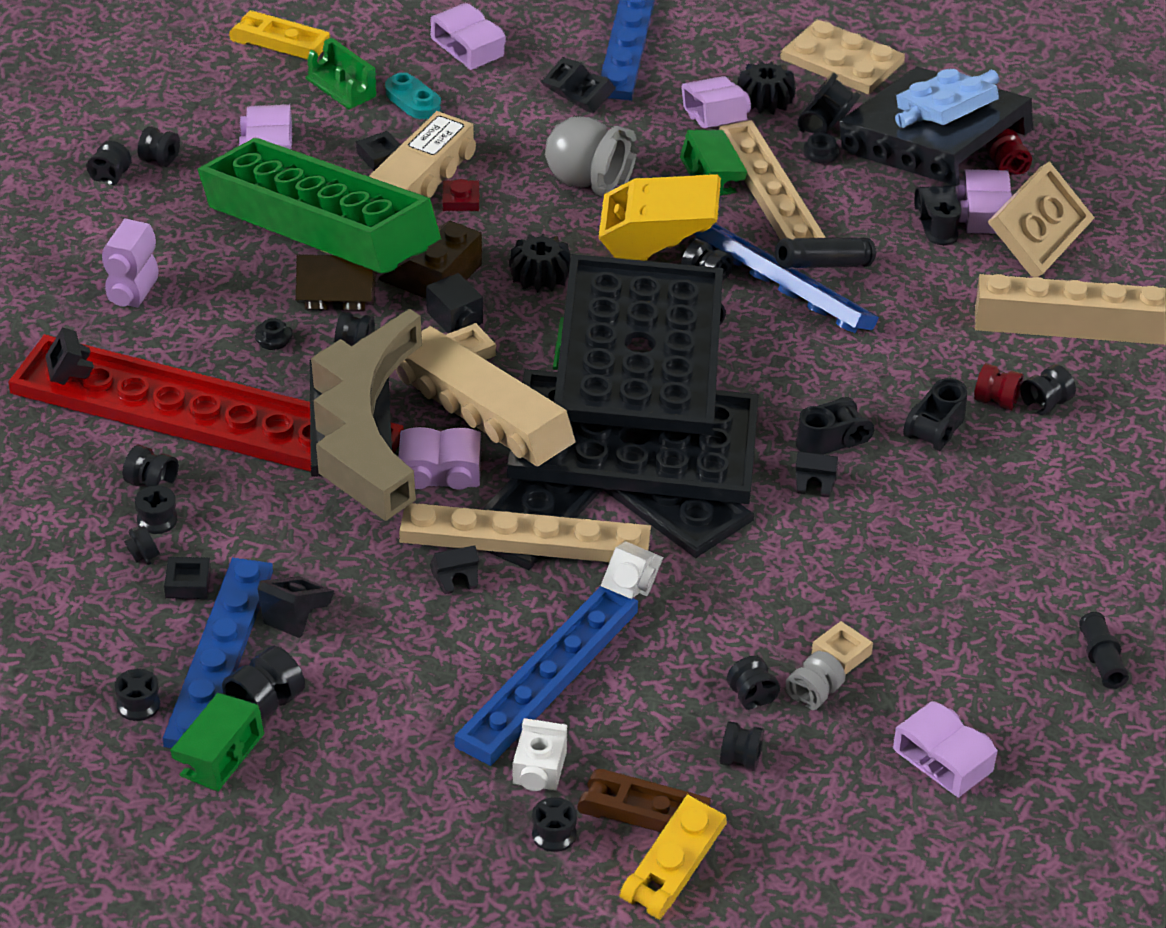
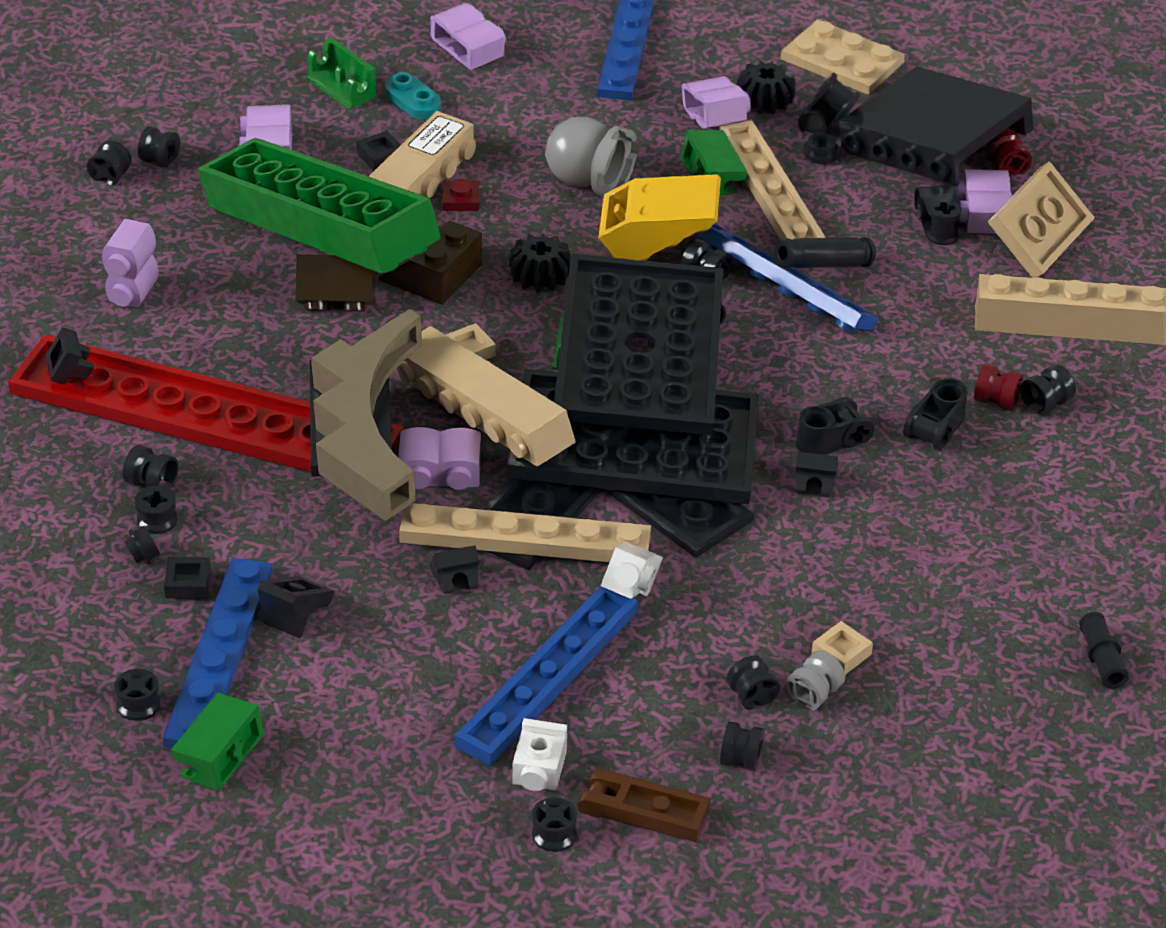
(268, 681): black wheel -> none
(273, 334): black plate -> none
(278, 34): yellow plate -> none
(353, 329): black wheel -> none
(454, 303): black brick -> none
(577, 85): black slope -> none
(674, 856): yellow plate -> none
(945, 748): lavender brick -> none
(946, 97): light blue plate -> none

